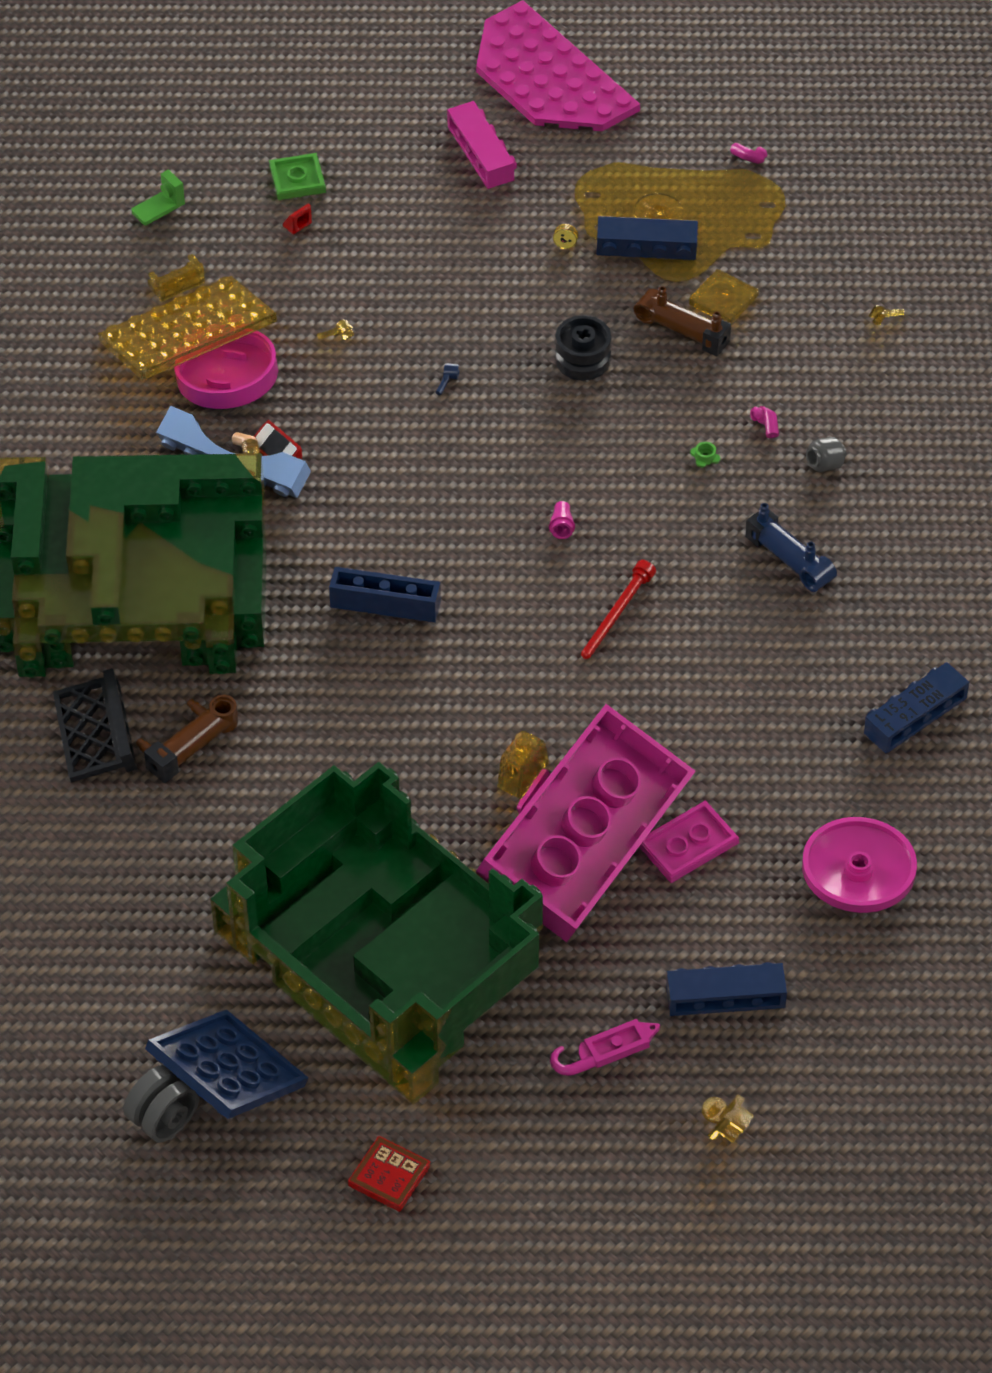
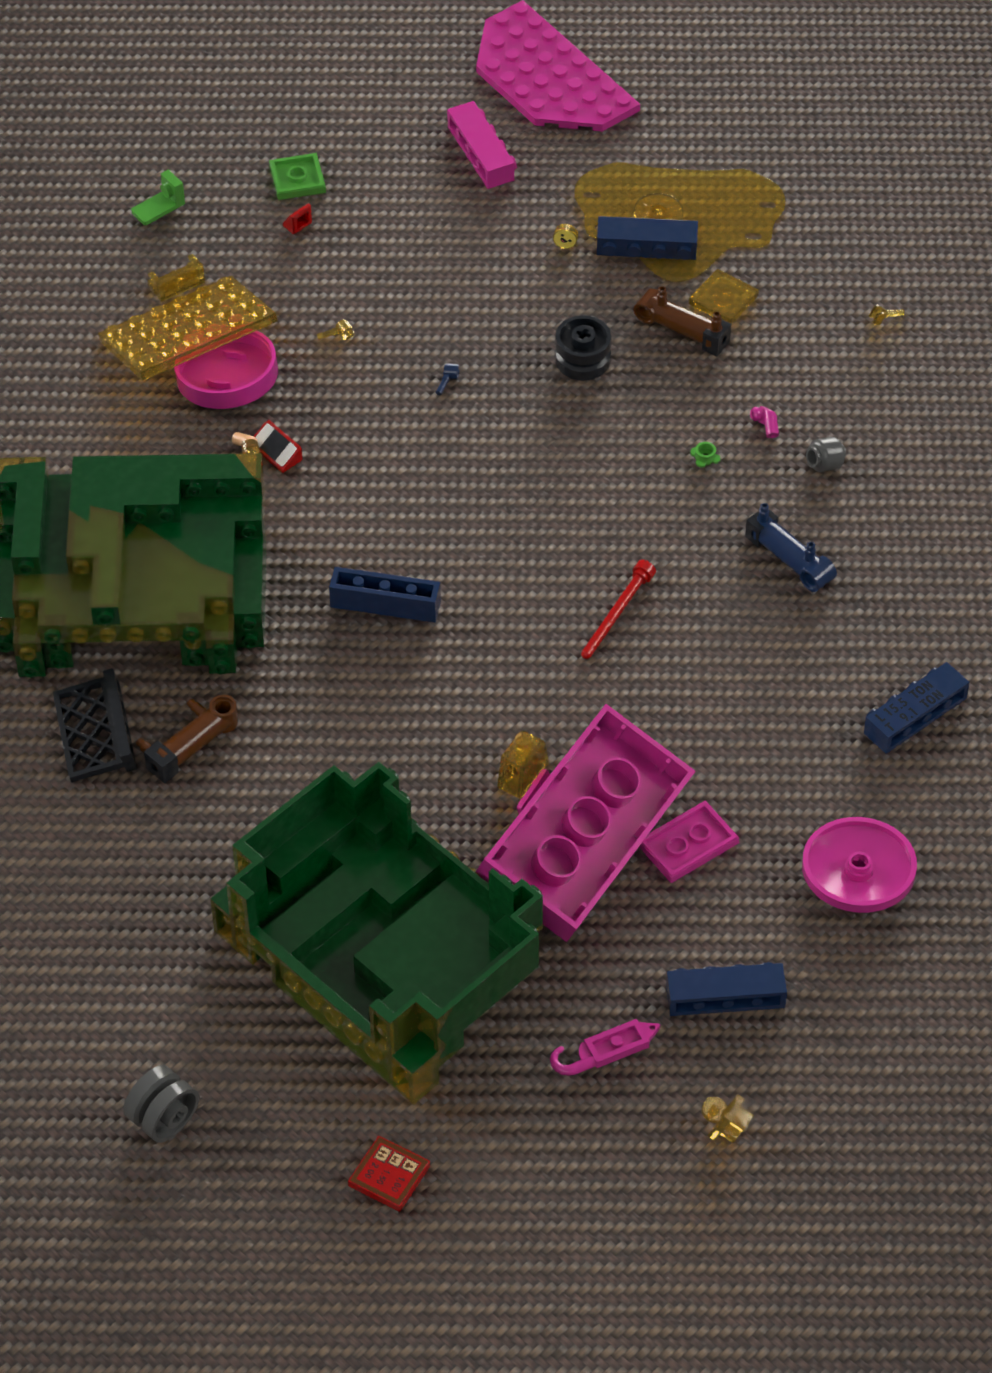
(226, 1063): dark blue plate -> none
(280, 470): light blue arch -> none
(562, 522): dark pink cone -> none
(748, 154): dark pink arm -> none

